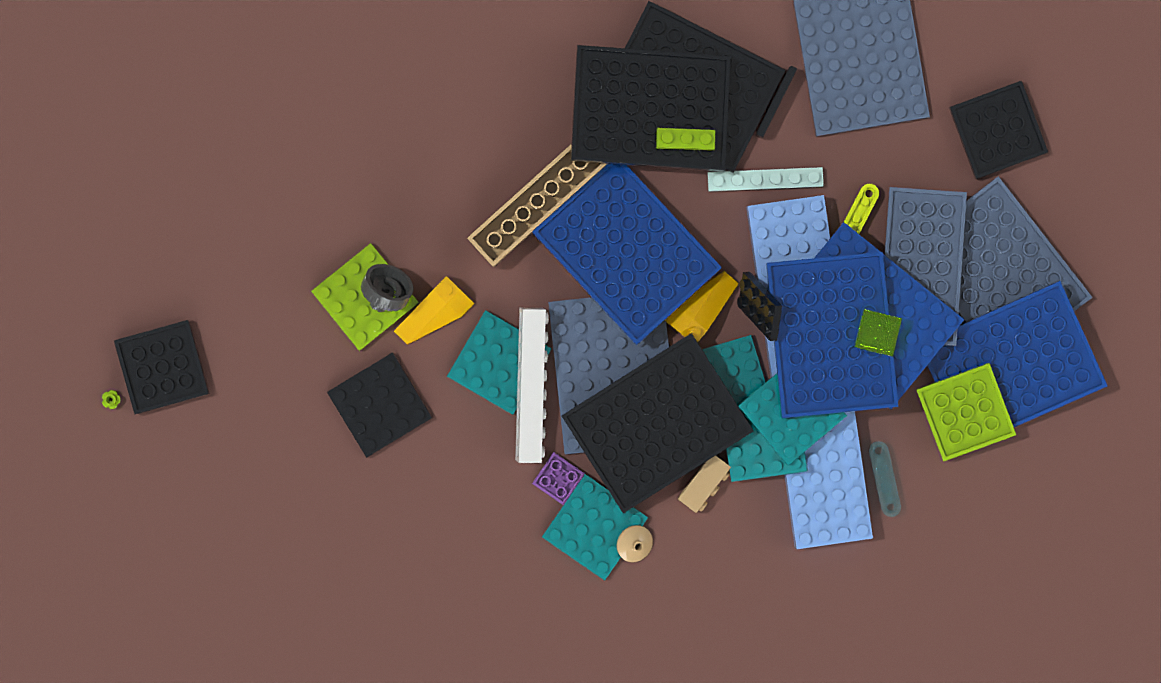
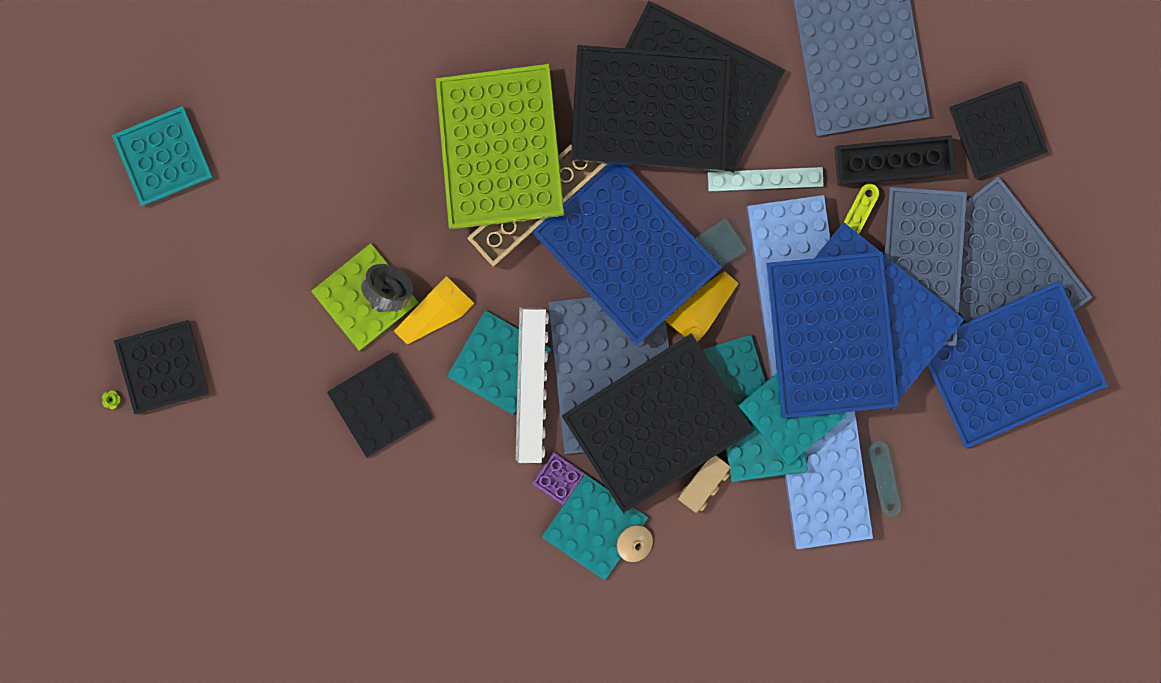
(162, 156): none -> teal plate
(499, 146): none -> lime plate
(685, 139): lime plate -> none
(721, 242): none -> clear light blue plate
(759, 306): black plate -> none
(776, 102): black tile -> none
(878, 332): clear neon green plate -> none
(894, 160): none -> black brick
(966, 411): lime plate -> none

